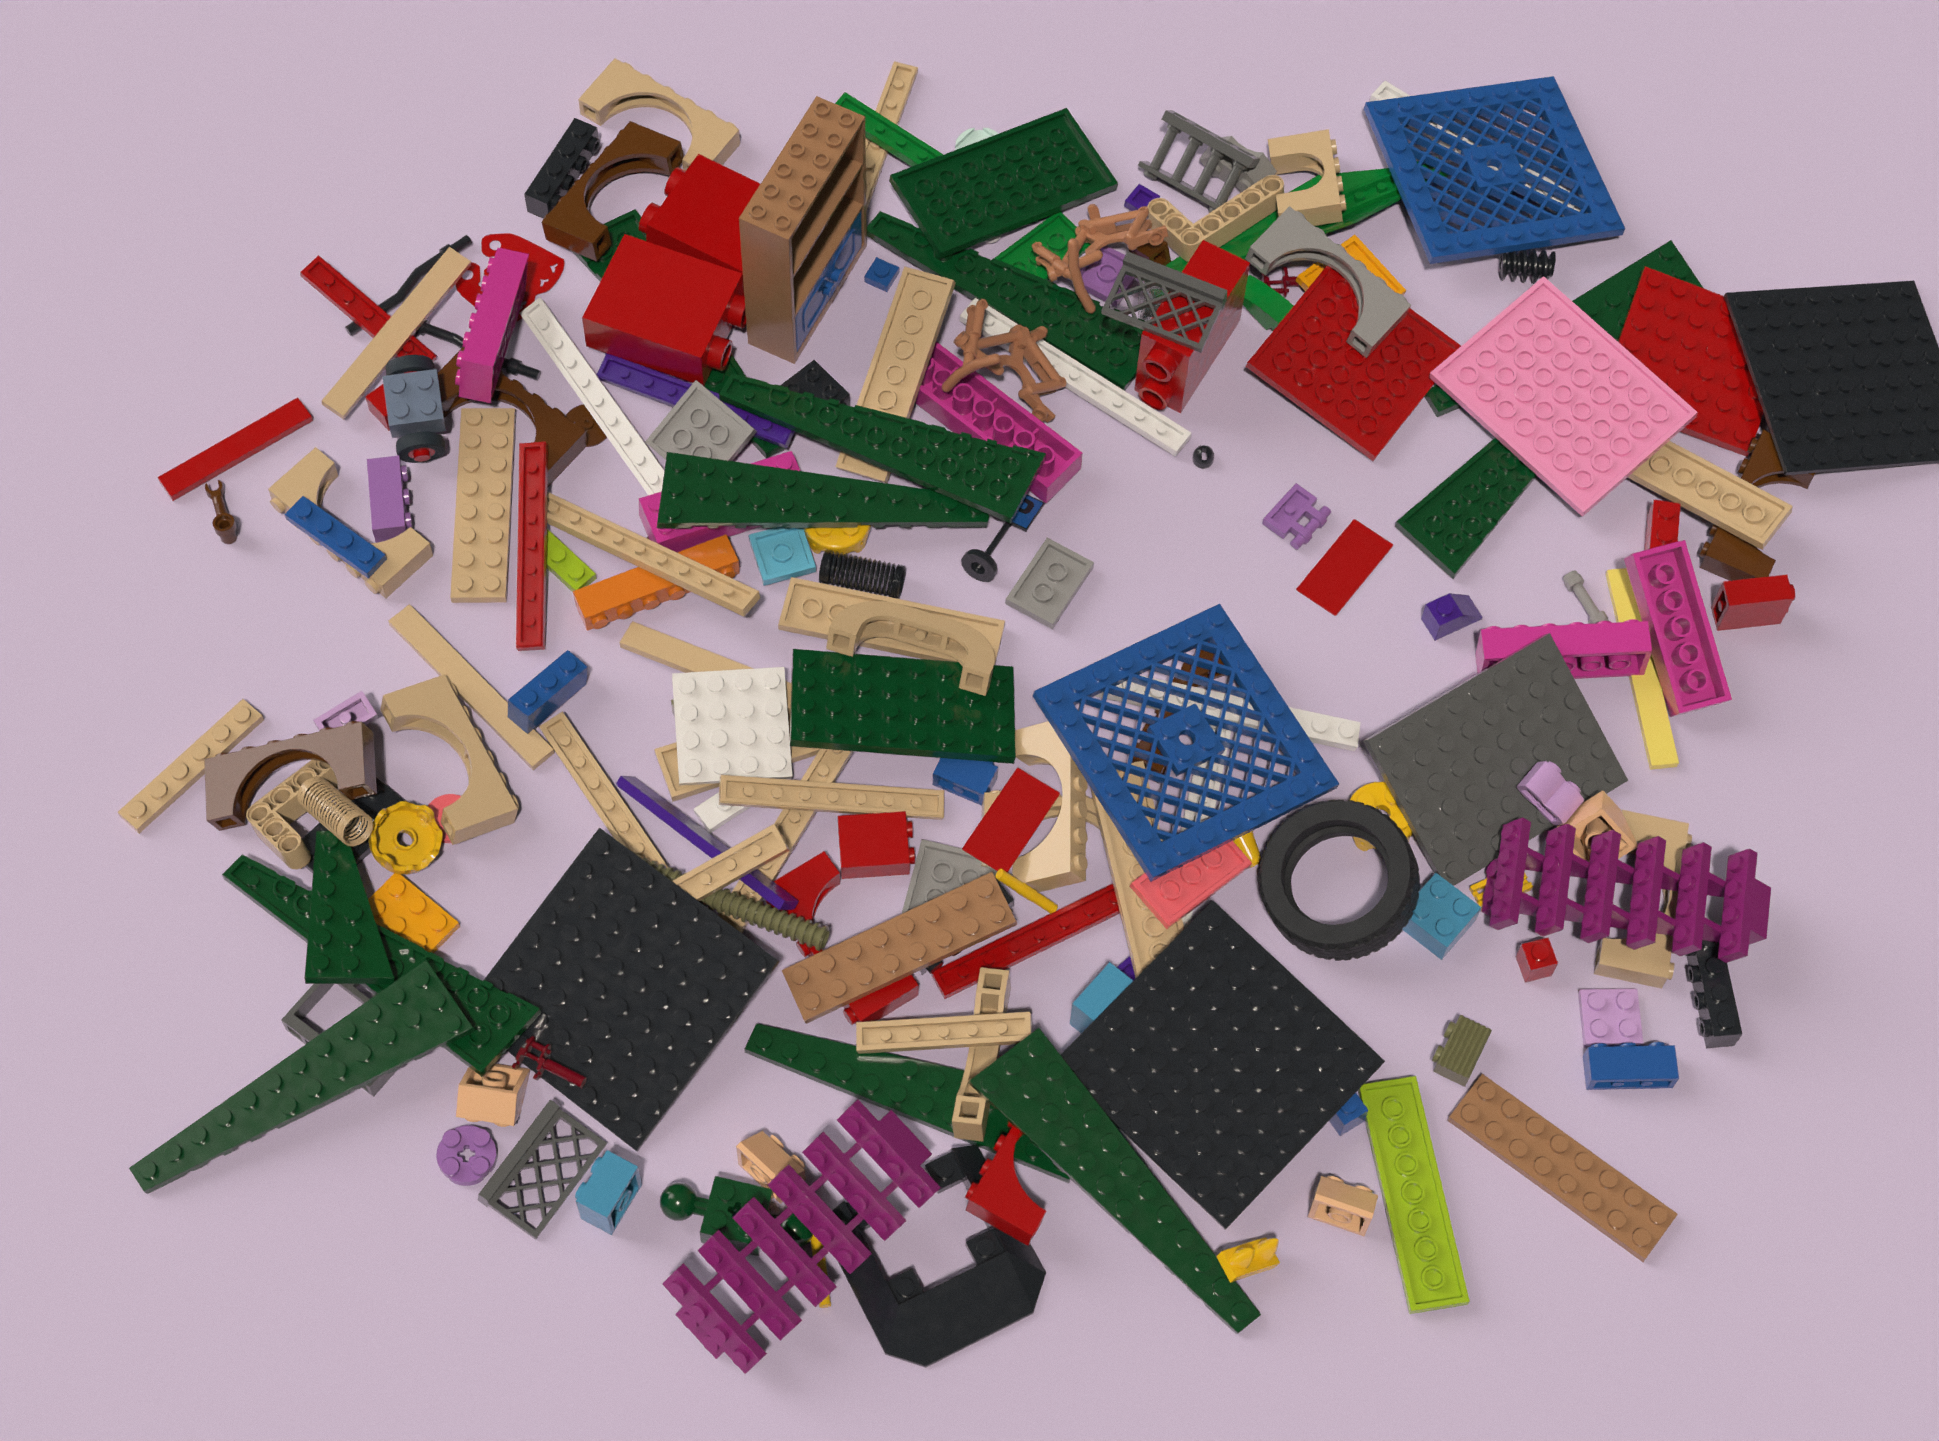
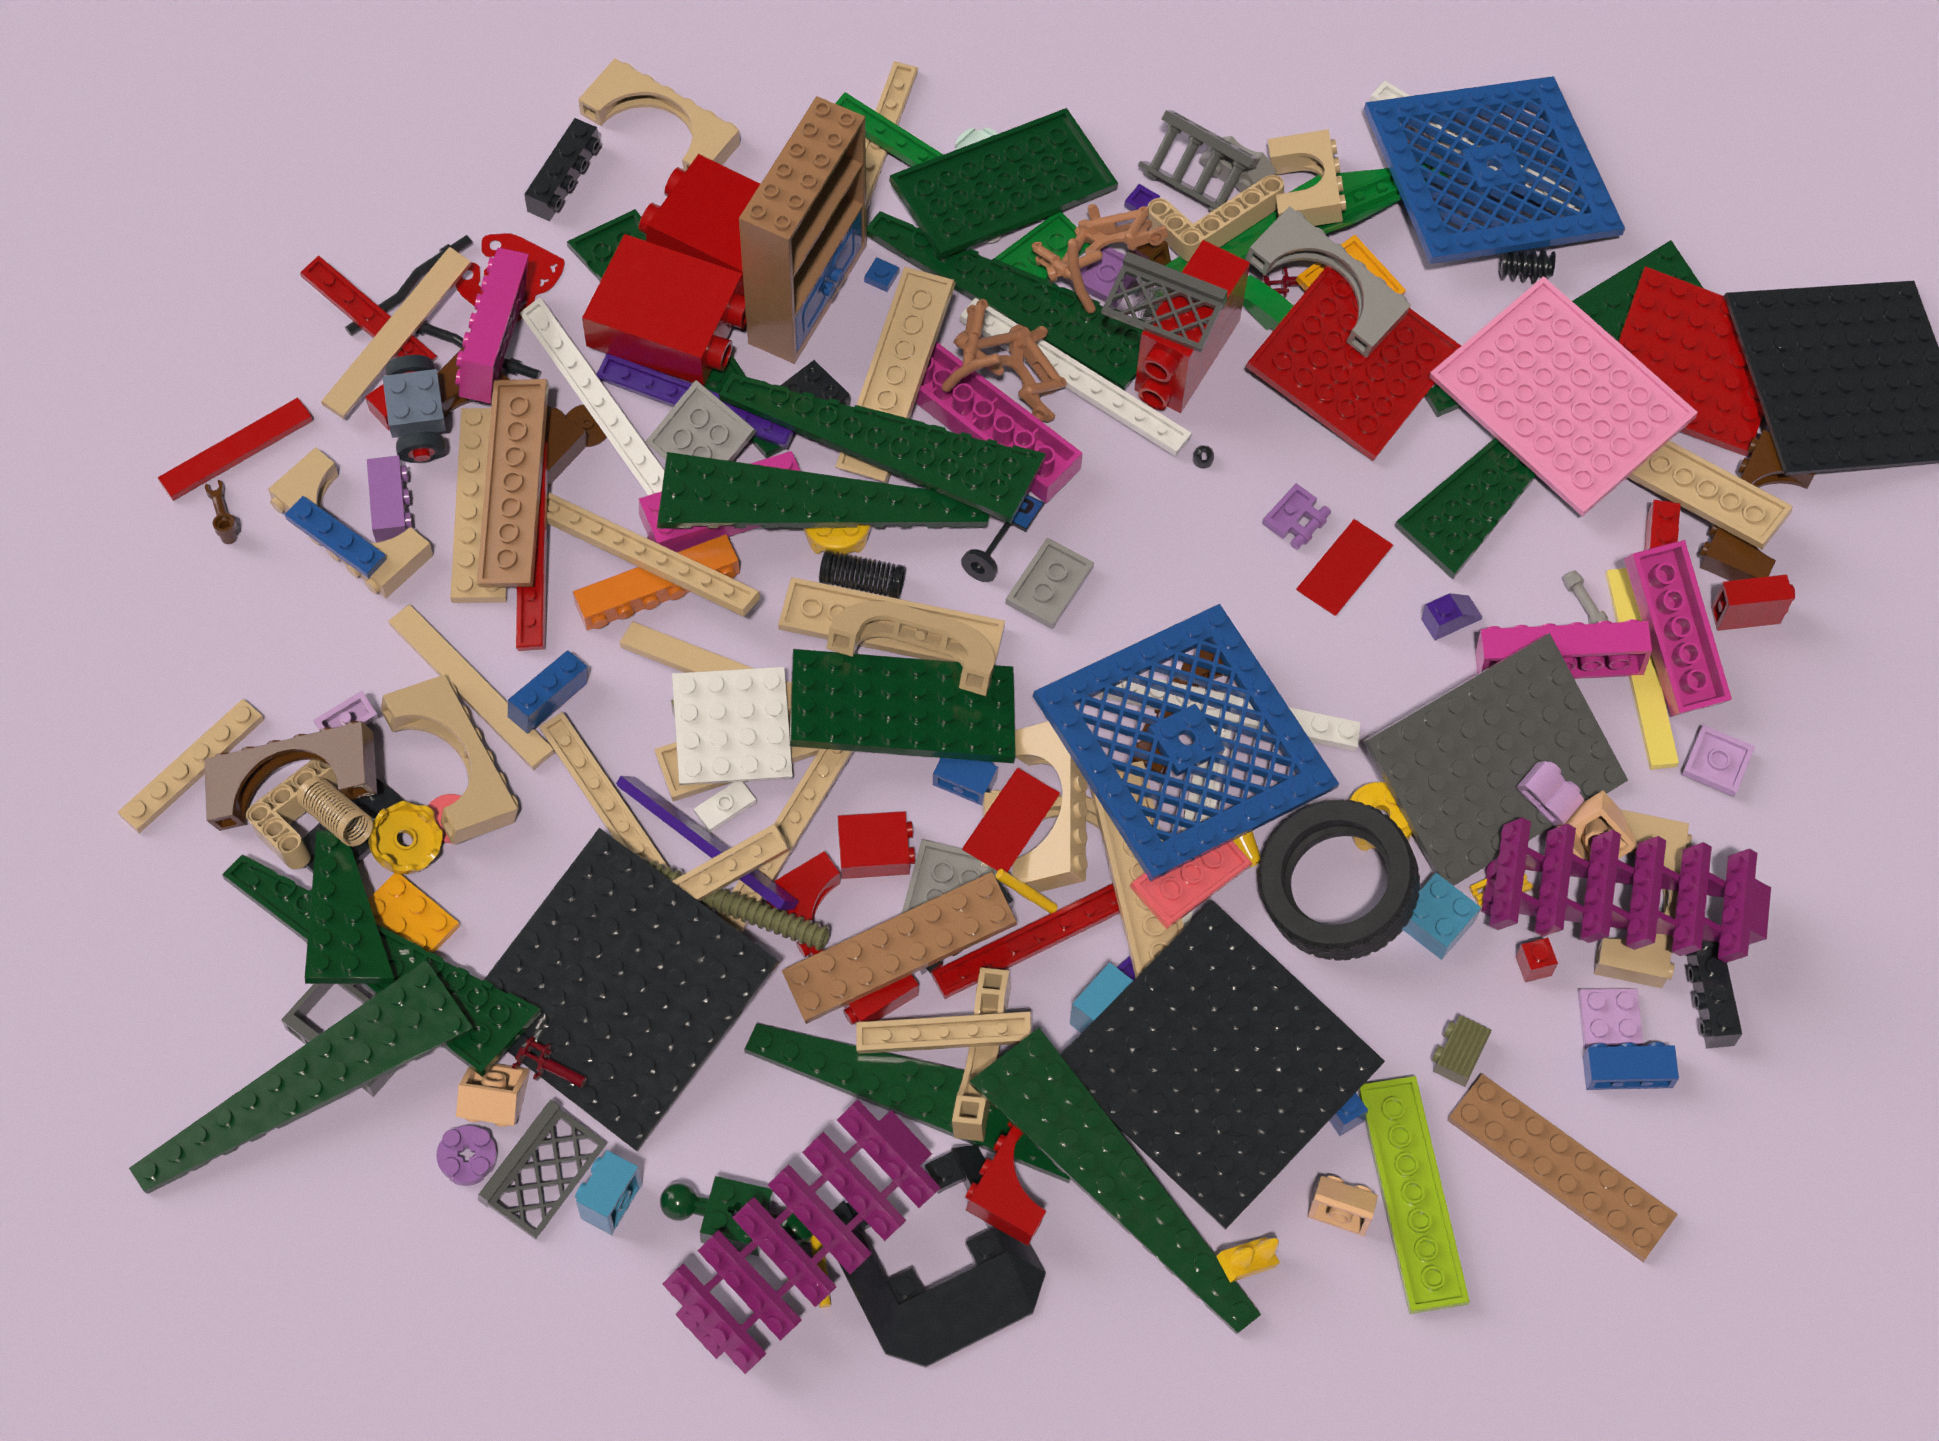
(513, 483): none -> medium nougat plate
(567, 565): lime plate -> none
(630, 152): reddish brown arch -> none
(765, 1158): light nougat slope -> none
(781, 554): medium azure plate -> none
(830, 797): tan tile -> none
(1718, 760): none -> lavender plate

